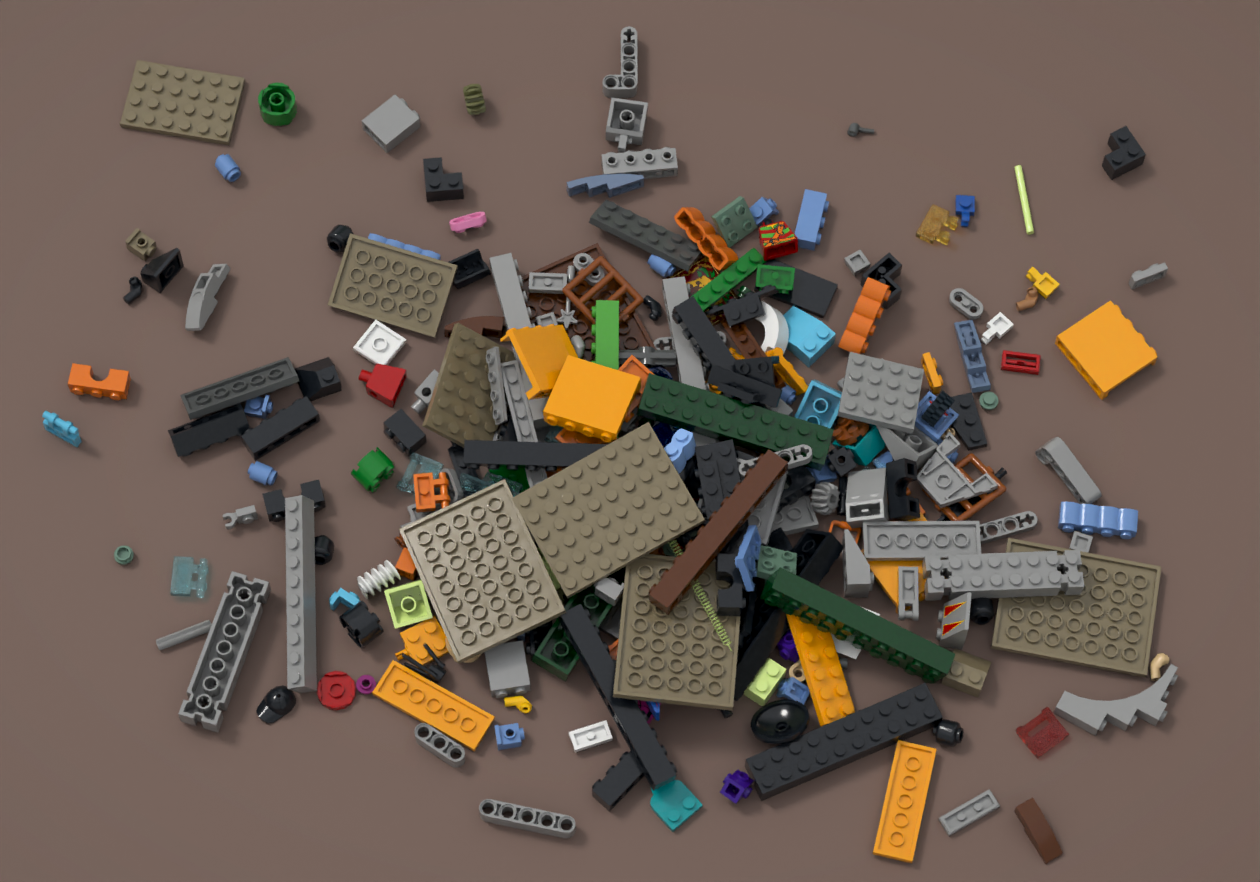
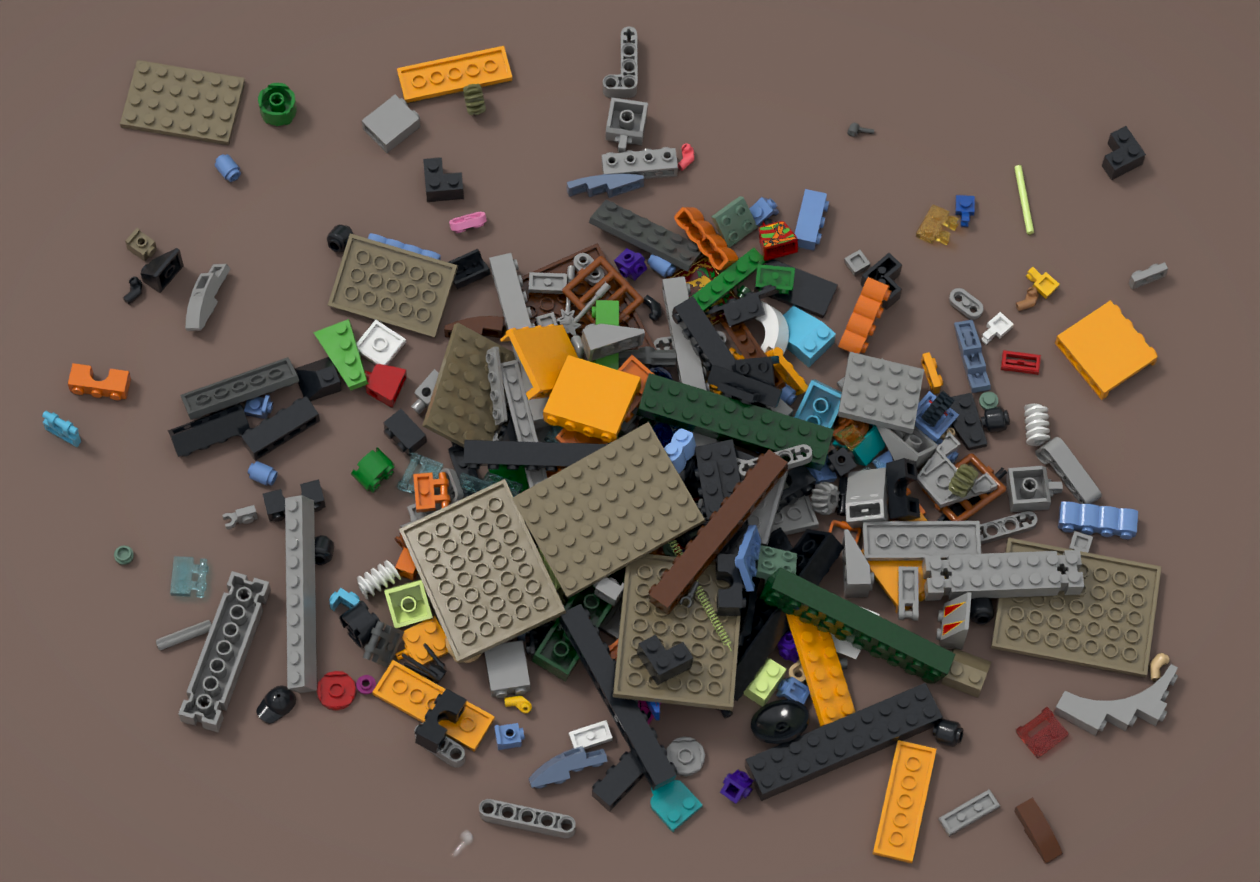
(344, 353): none -> bright green wing
(387, 645): none -> dark grey plate
(447, 707): none -> black arch
(453, 73): none -> light orange plate
(467, 839): none -> clear hand
(558, 768): none -> sand blue slope
(571, 325): none -> light grey piece
(607, 339): none -> light grey slope
(630, 264): none -> dark purple brick
(664, 663): none -> black brick
(686, 755): none -> light grey tile
(688, 157): none -> coral arm
(690, 595): none -> dark grey hand
(850, 437): none -> clear yellow slope
(963, 480): none -> olive gear
(995, 419): none -> black head
(1036, 424): none -> white piece
(1039, 488): none -> light grey hinge

